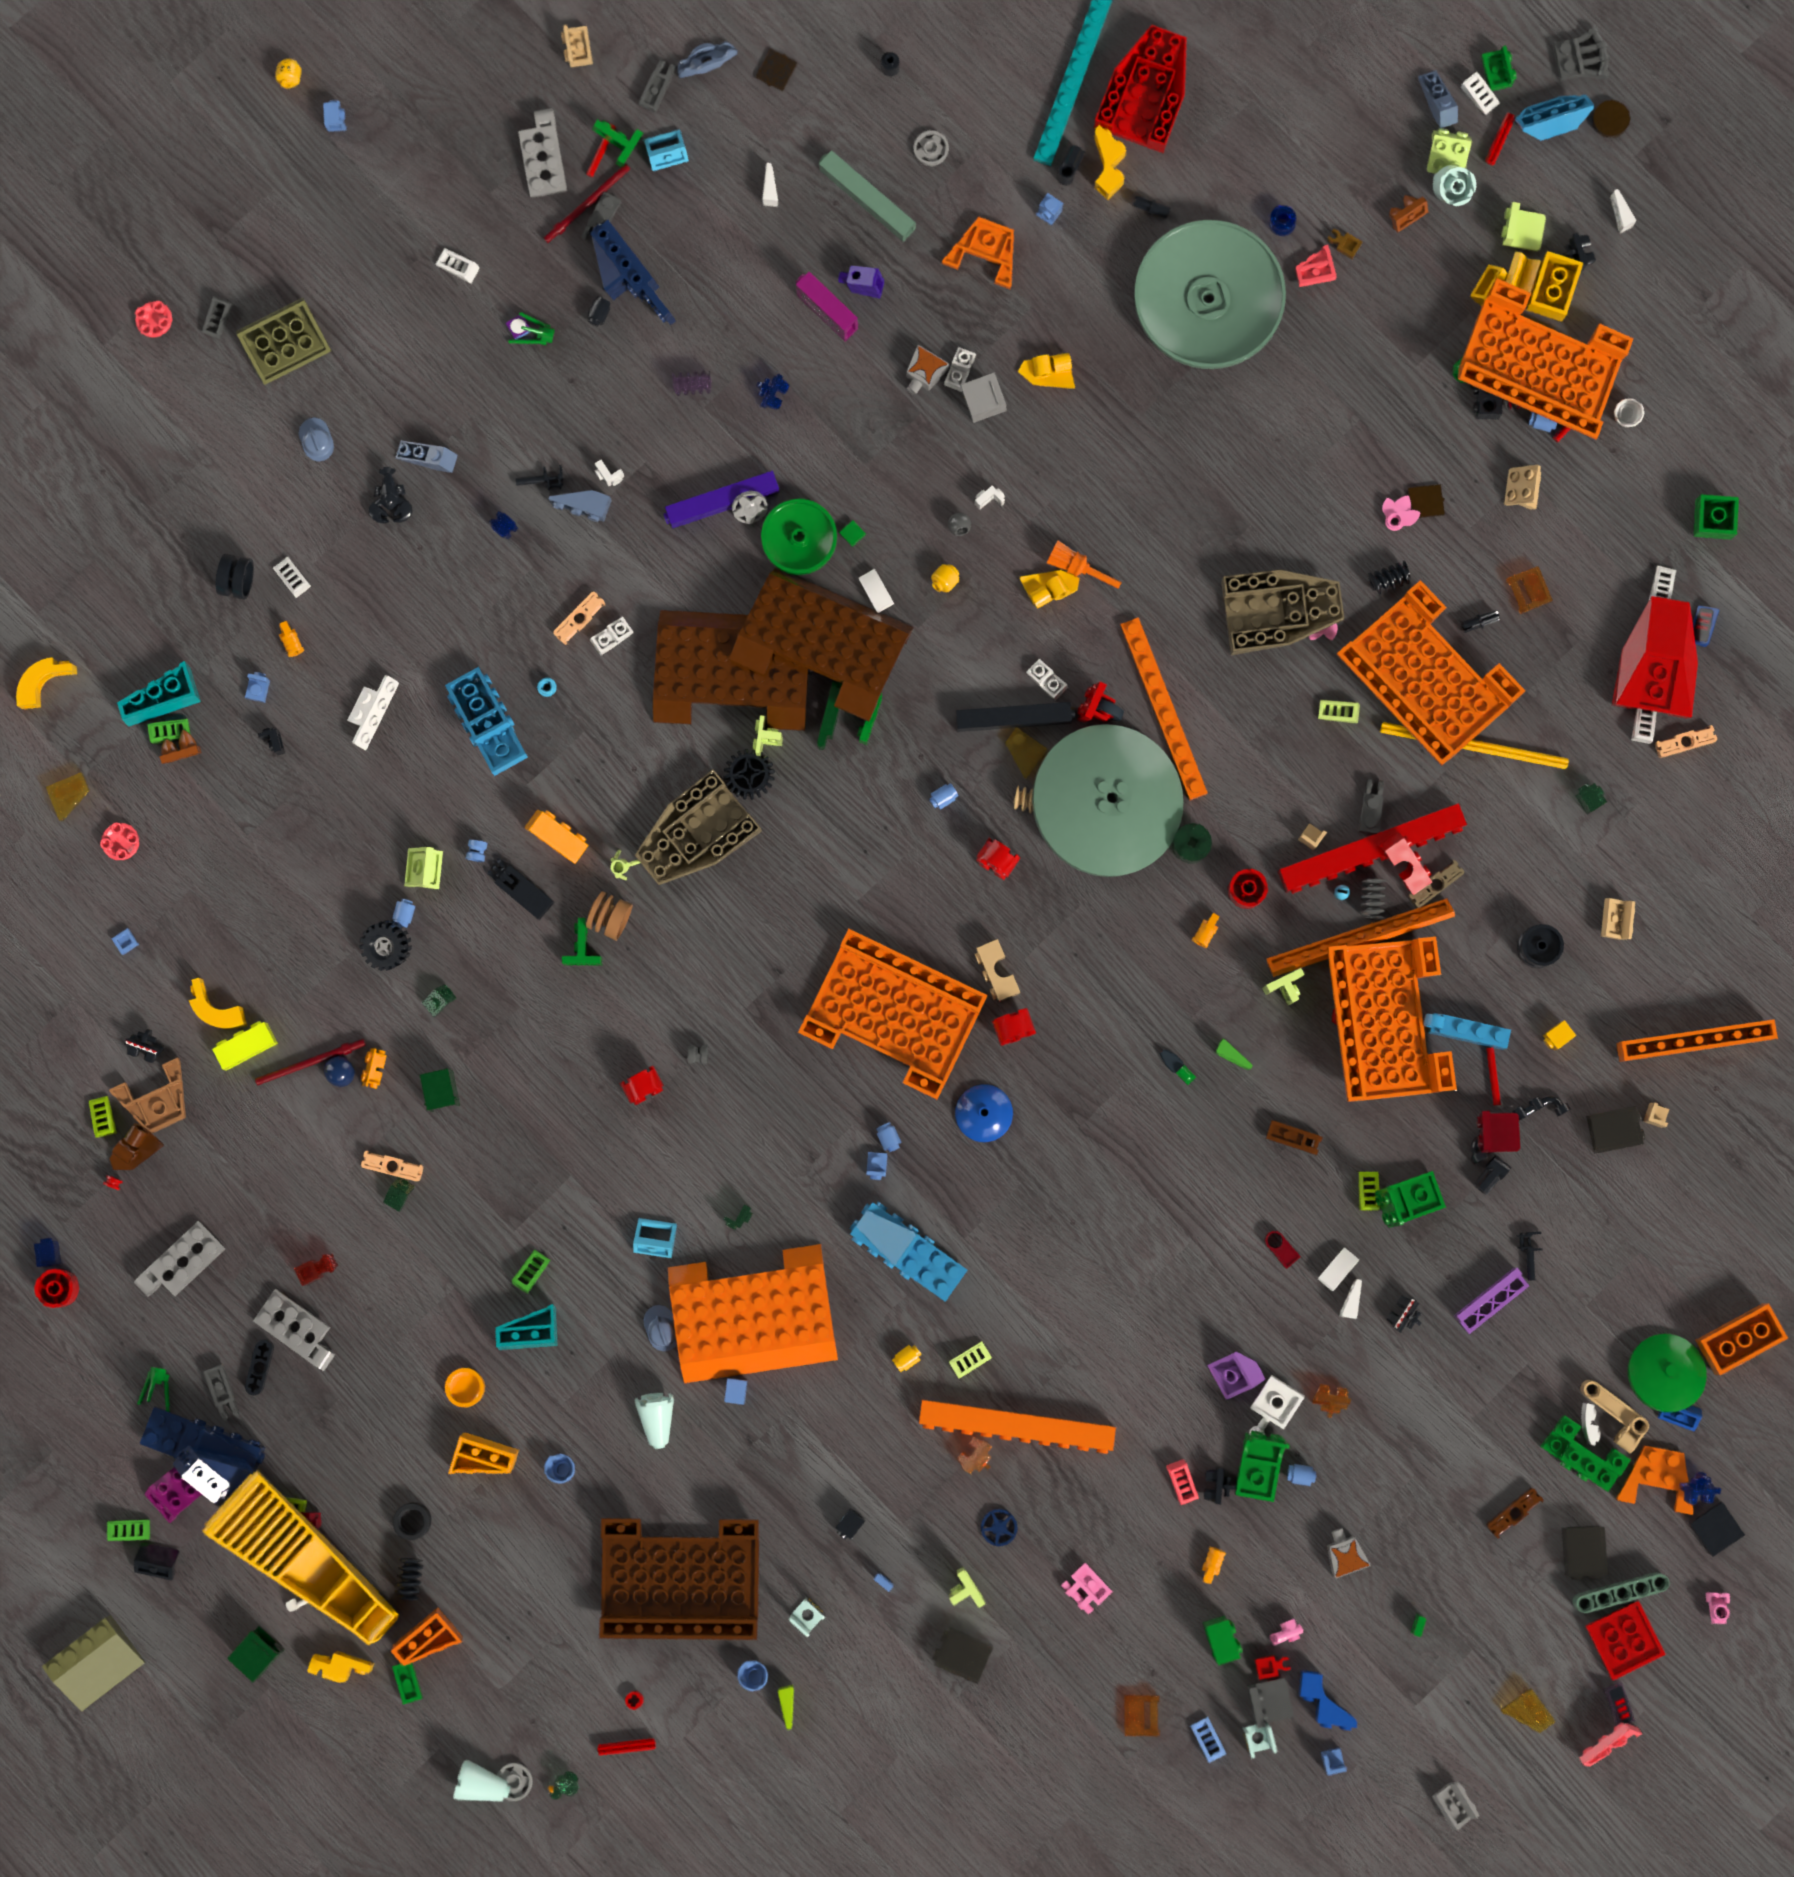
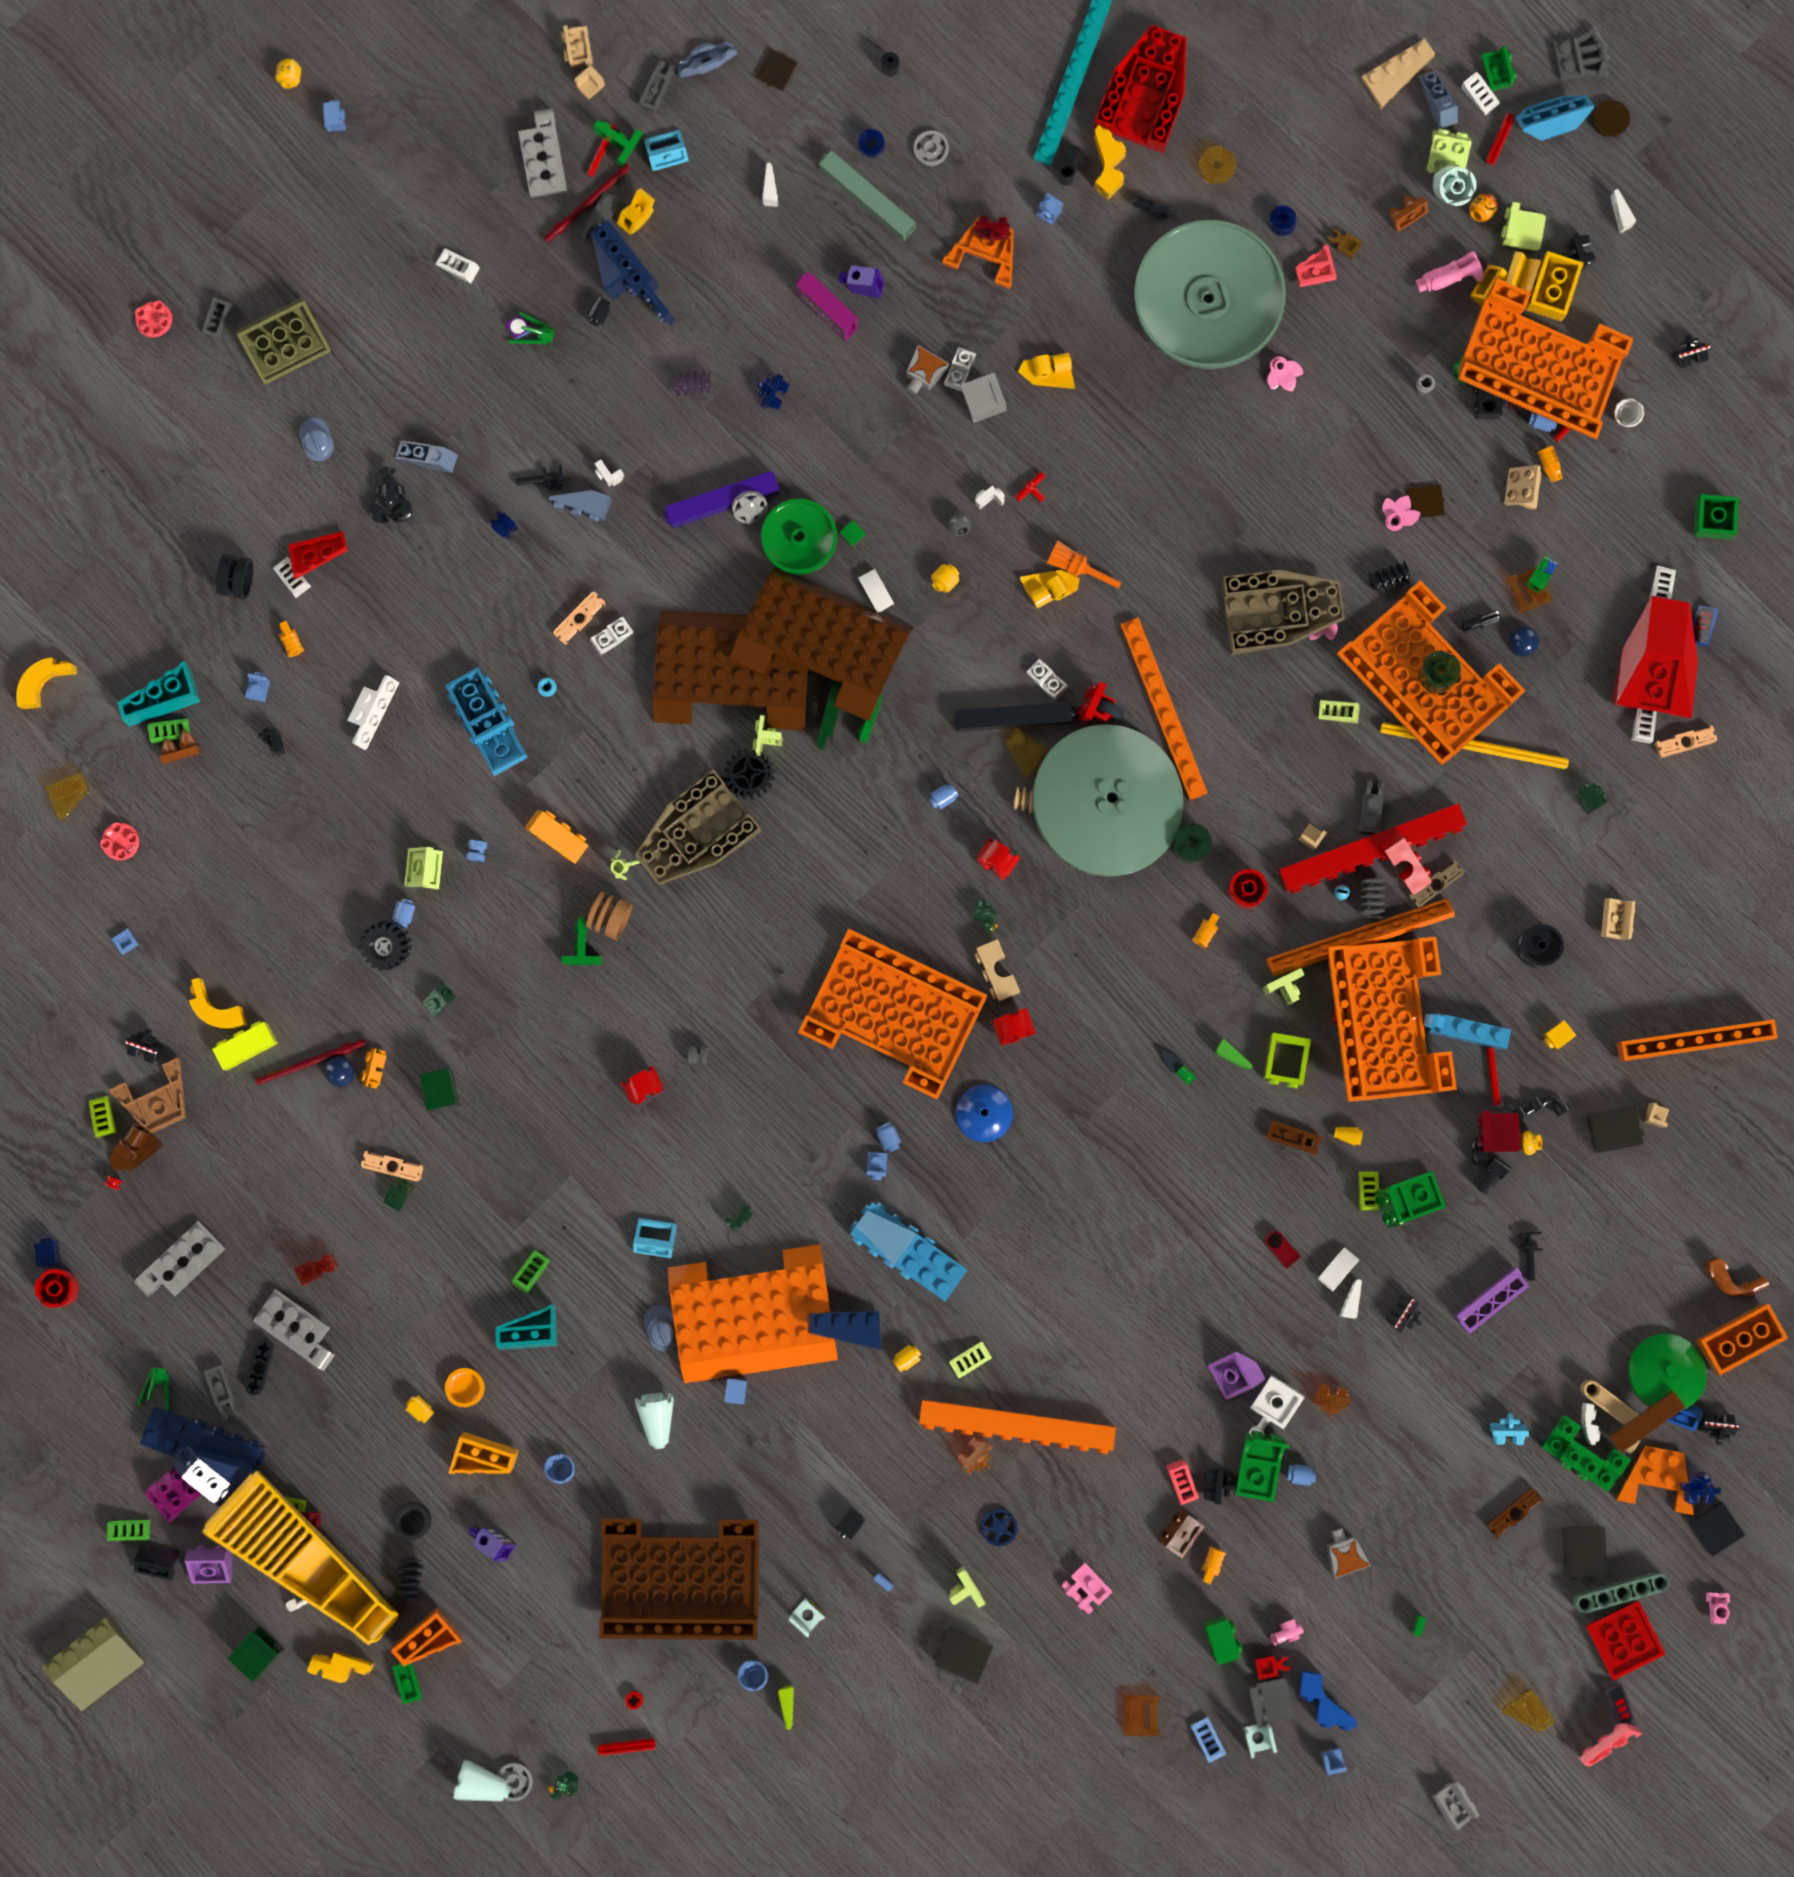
(209, 1565): none -> medium lavender brick
(315, 552): none -> red wing
(419, 1409): none -> yellow brick
(496, 1548): none -> dark purple torso
(524, 893): black hinge -> none
(589, 82): none -> tan panel
(637, 212): none -> yellow brick
(851, 1327): none -> dark blue wing
(871, 134): none -> clear blue wheel
(987, 914): none -> clear green animal
(992, 230): none -> dark red hips
(1031, 487): none -> red piece
(1180, 1533): none -> reddish brown bracket
(1222, 156): none -> clear yellow plate
(1285, 376): none -> bright pink plate
(1289, 1040): none -> lime window
(1350, 1135): none -> yellow cone
(1395, 73): none -> tan wing
(1426, 381): none -> light grey cone
(1443, 662): none -> clear green brick
(1451, 273): none -> bright pink piece
(1483, 207): none -> light orange head
(1509, 1427): none -> medium azure hips
(1523, 641): none -> dark blue hair
(1530, 1142): none -> yellow animal
(1541, 574): none -> green leg
(1550, 463): none -> light orange hinge
(1647, 1421): none -> reddish brown tile
(1700, 352): none -> black hips
(1717, 1270): none -> dark orange piece
(1719, 1430): none -> black hips

